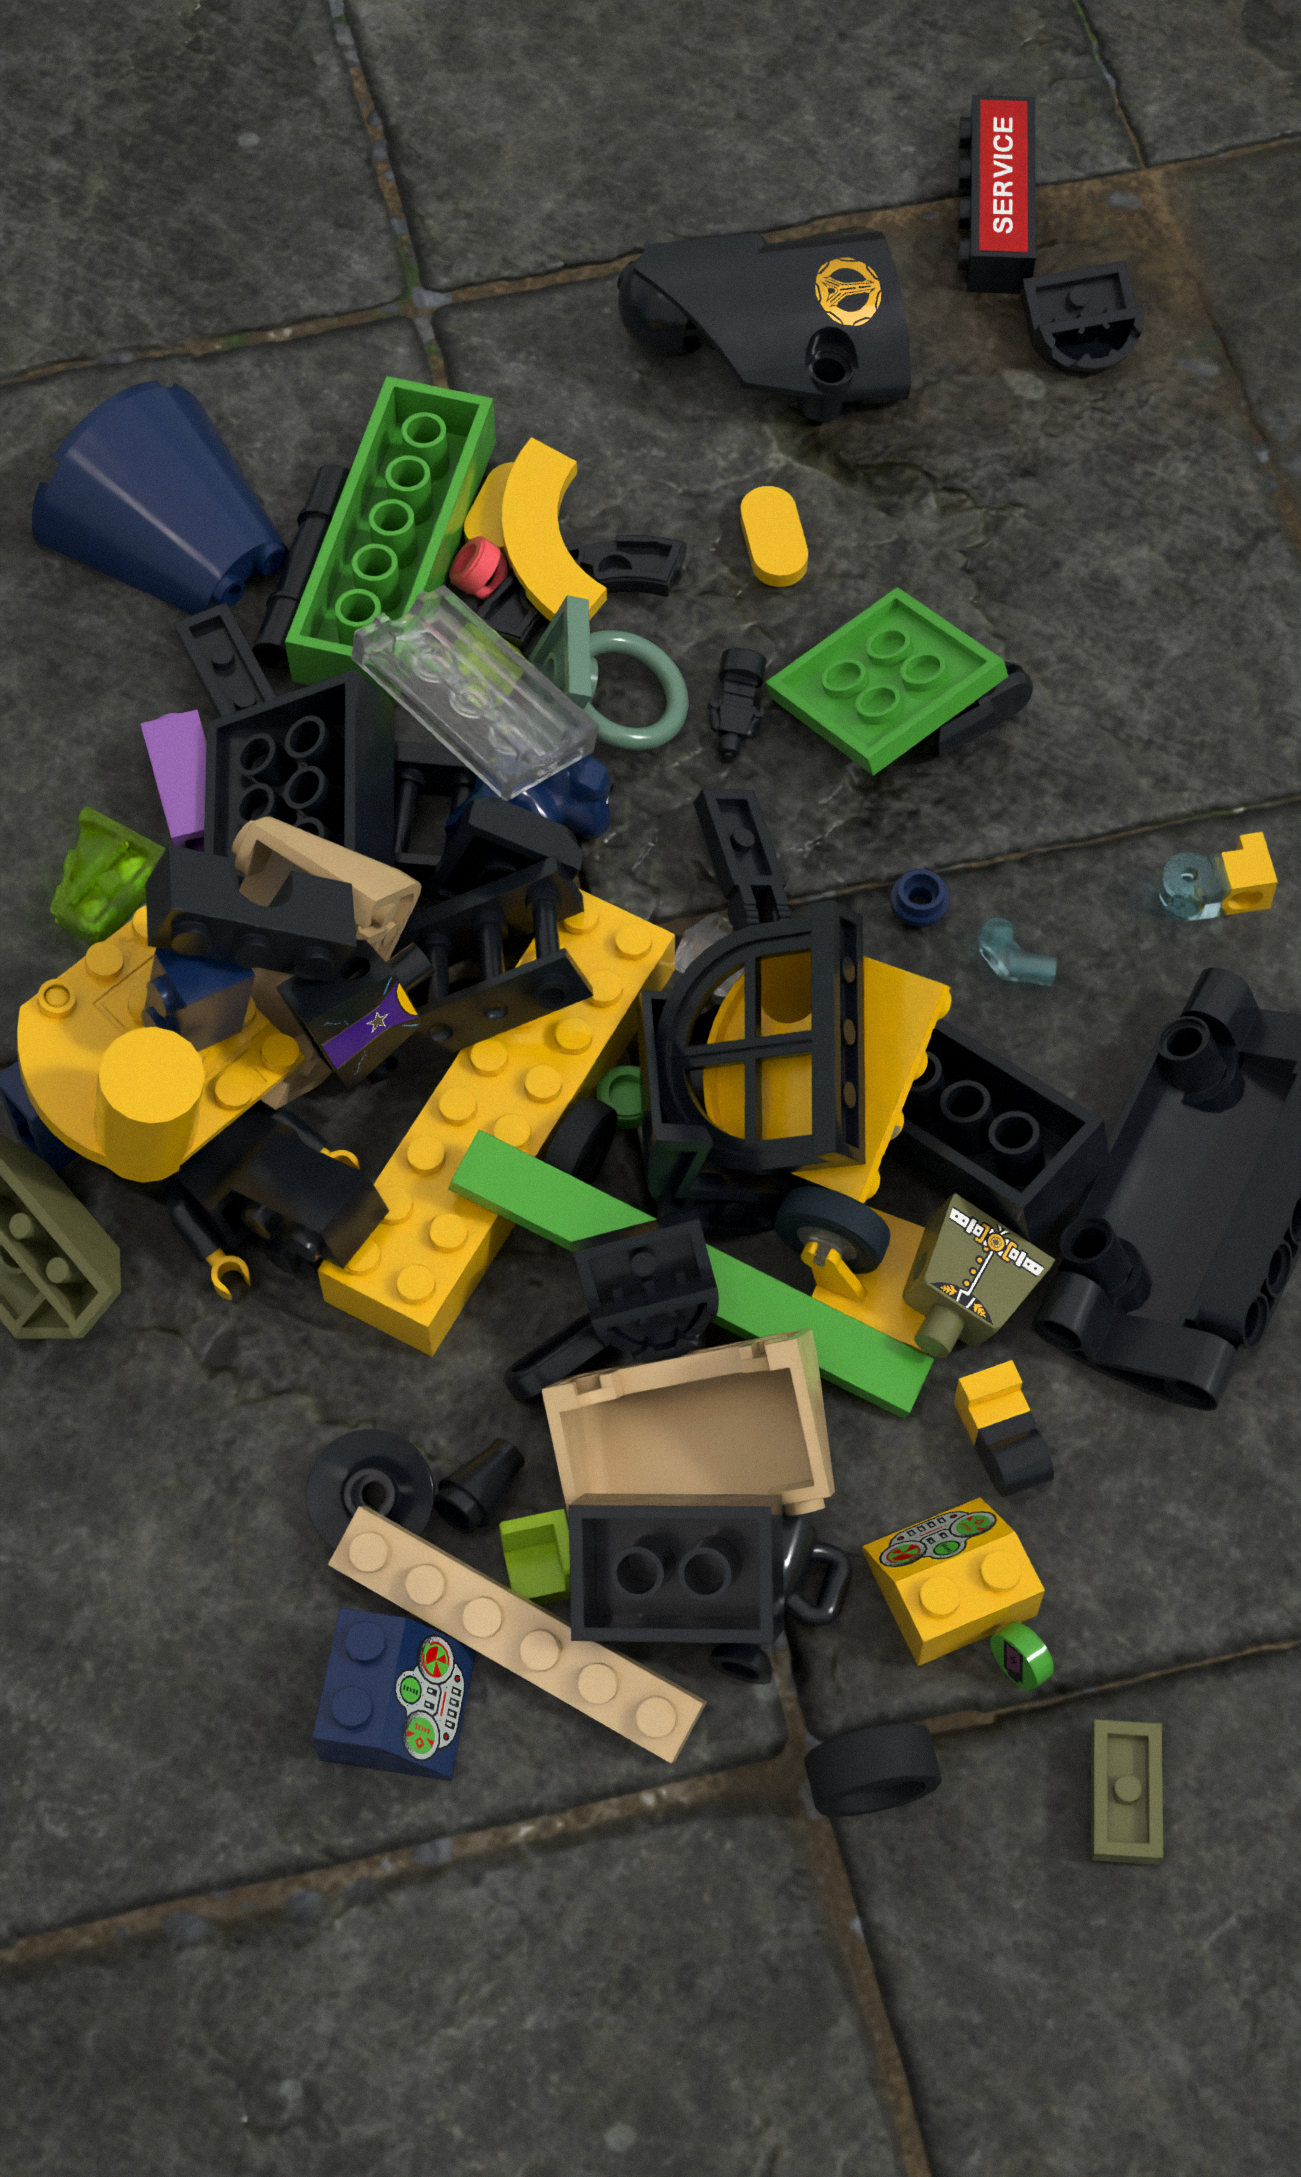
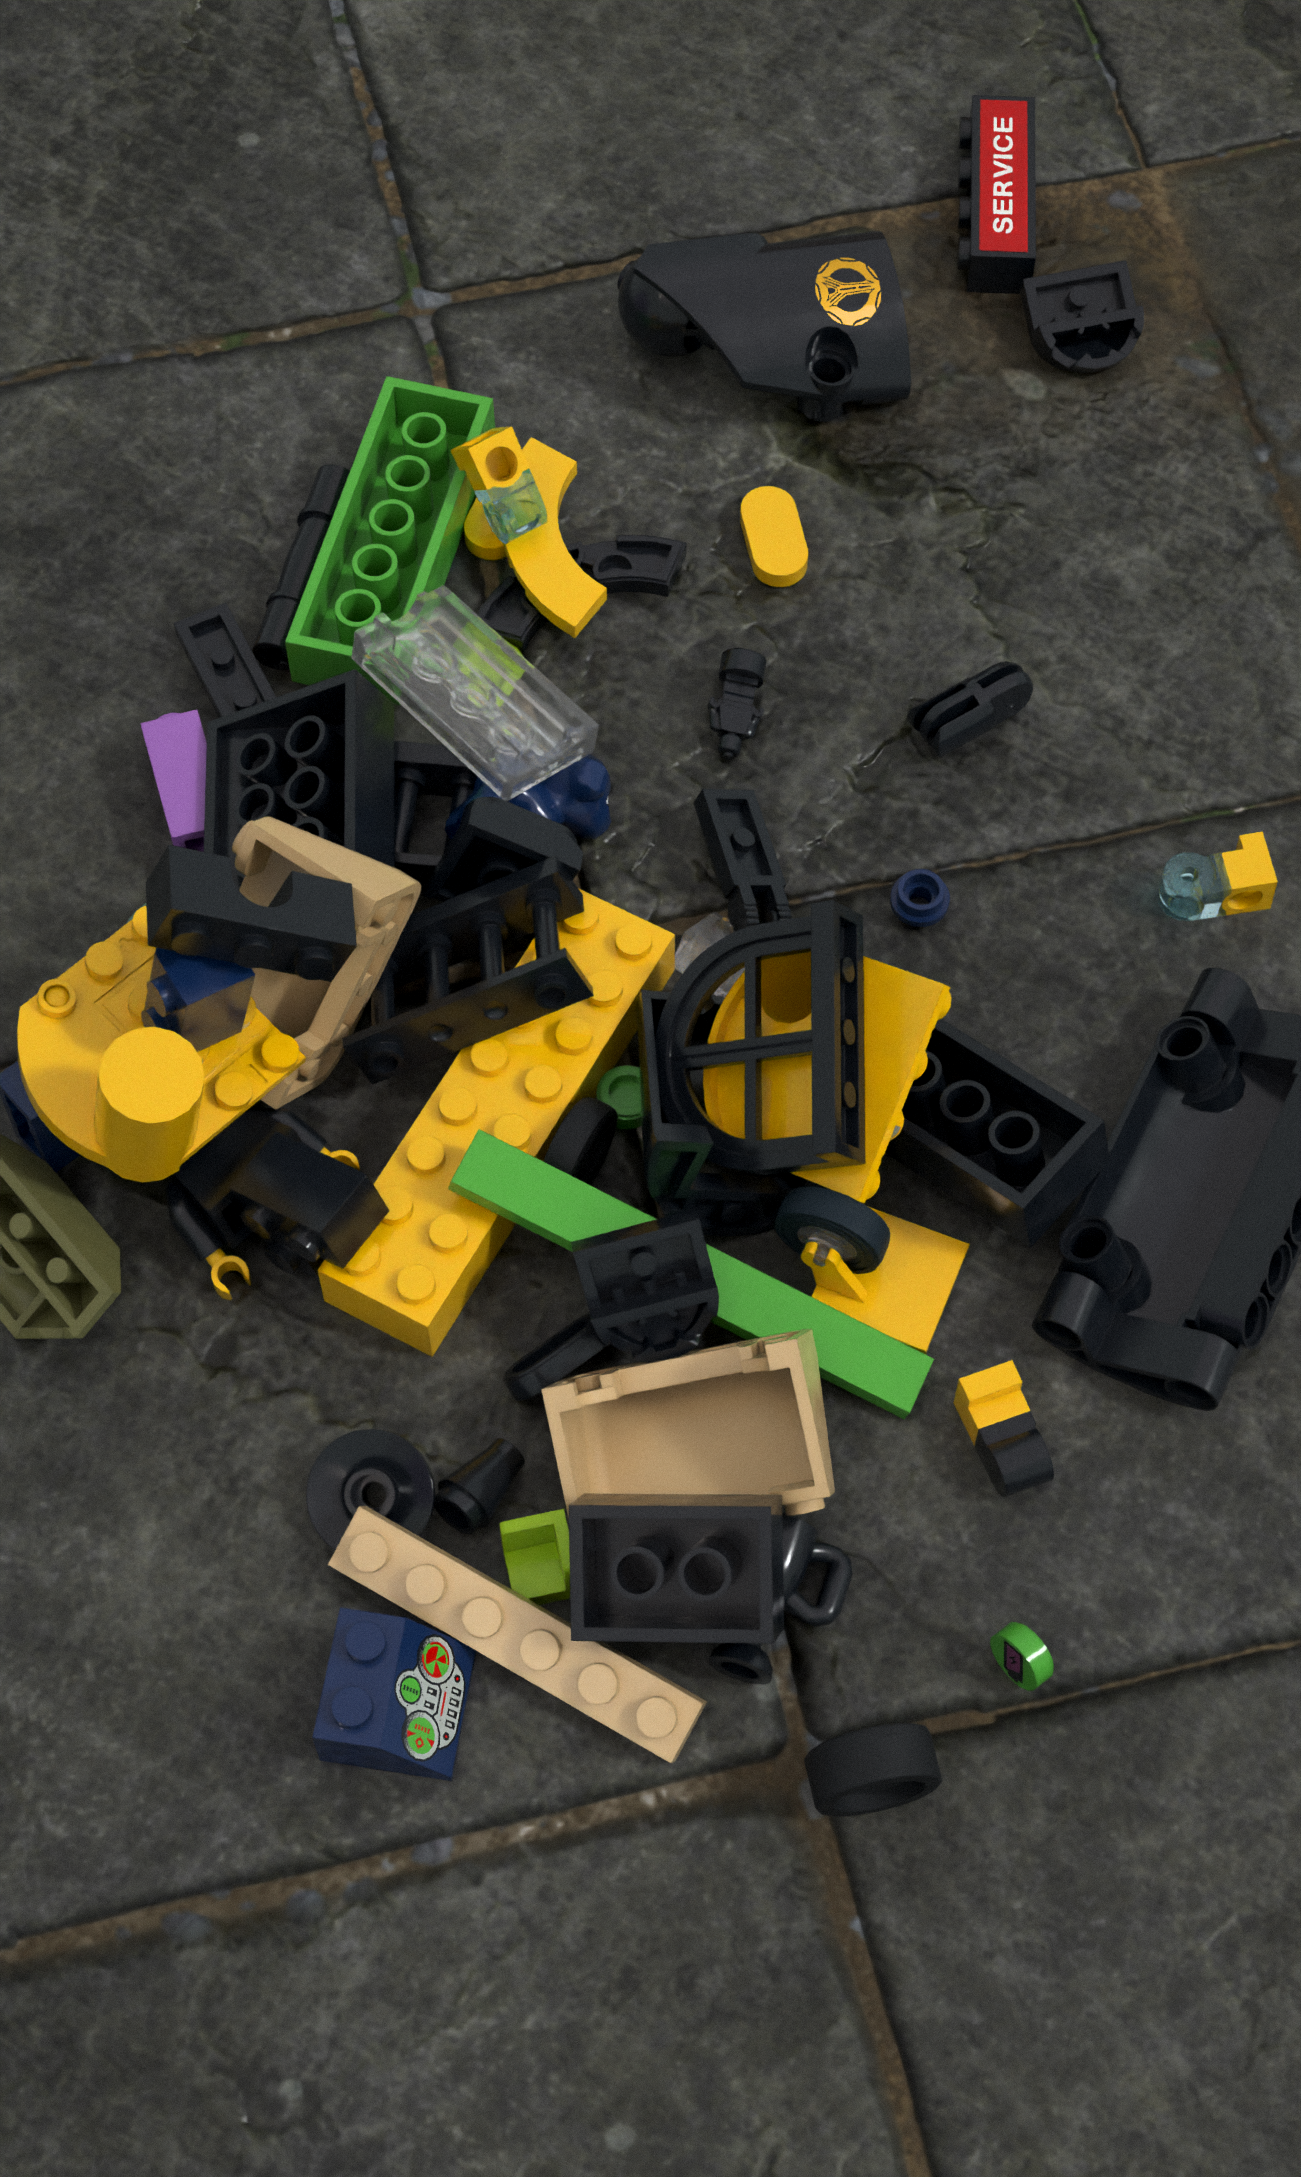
(103, 877): clear neon green wing -> none
(157, 501): dark blue cone -> none
(361, 1012): black torso -> none
(476, 565): coral tile -> none
(502, 482): none -> leg
(567, 659): sand green tile -> none
(886, 680): bright green plate -> none
(954, 1579): yellow slope -> none
(969, 1276): olive torso -> none
(1009, 960): clear light blue arm -> none
(1126, 1792): olive plate -> none

